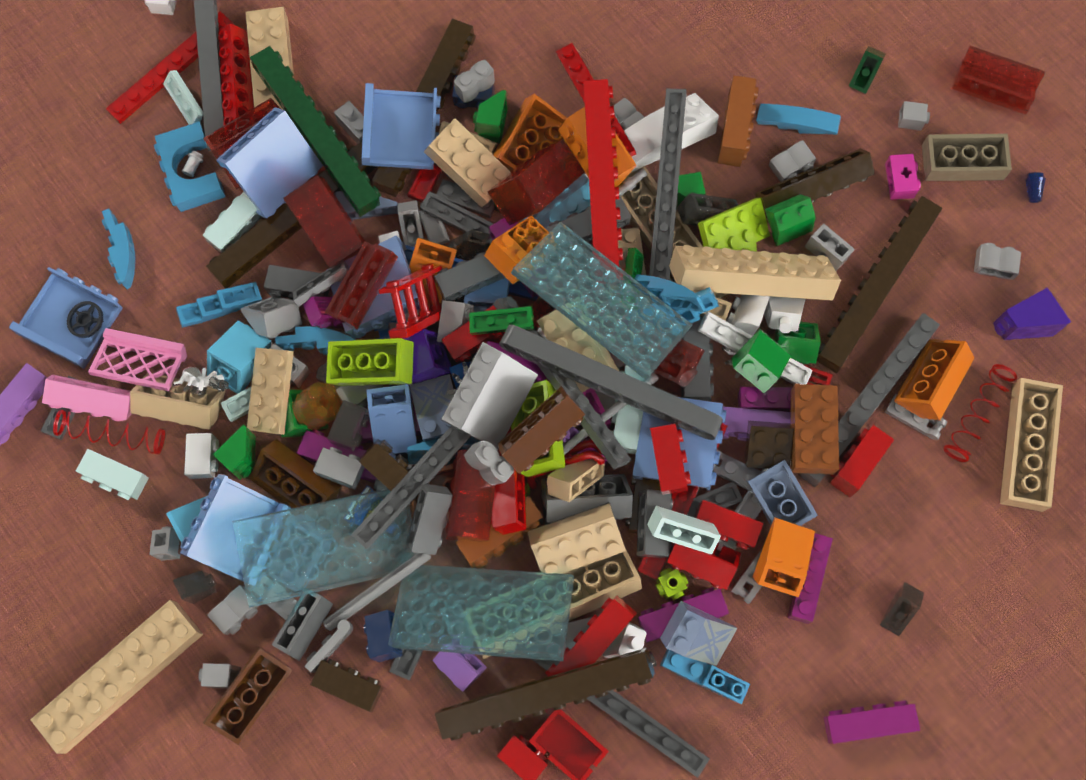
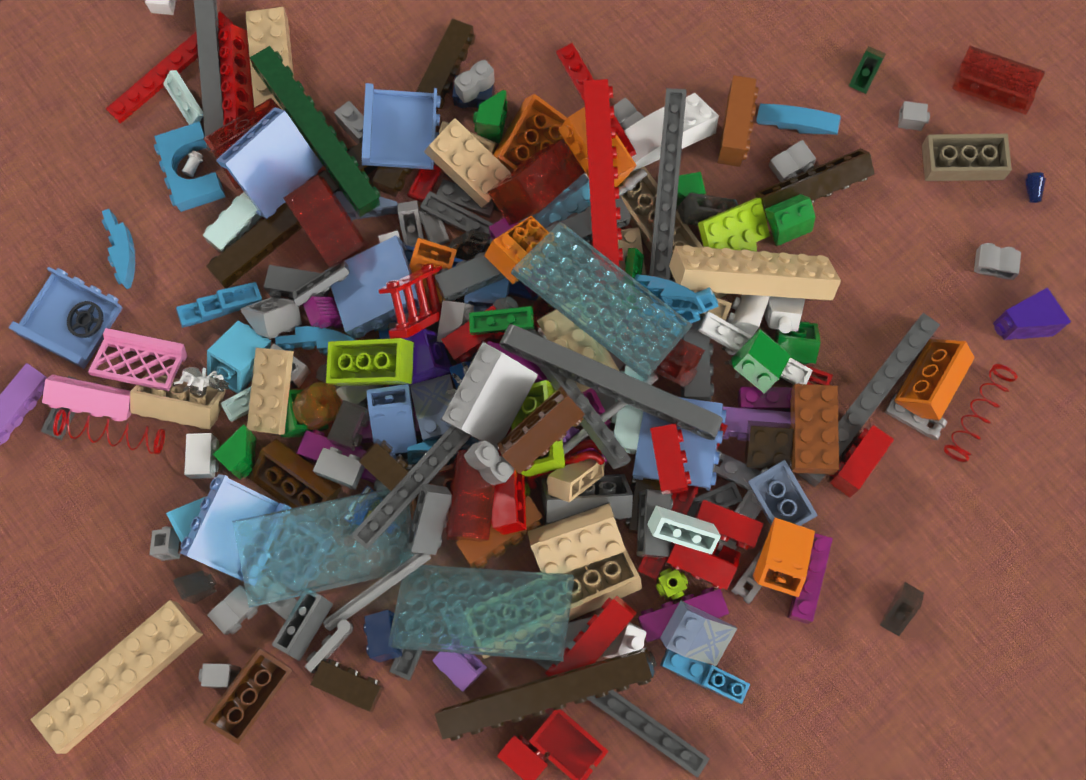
(111, 475): light aqua brick -> none
(361, 284): clear red brick -> none
(830, 245): light grey brick -> none
(871, 723): magenta brick -> none
(879, 284): dark brown brick -> none
(902, 176): dark pink brick -> none
(1031, 445): tan brick -> none

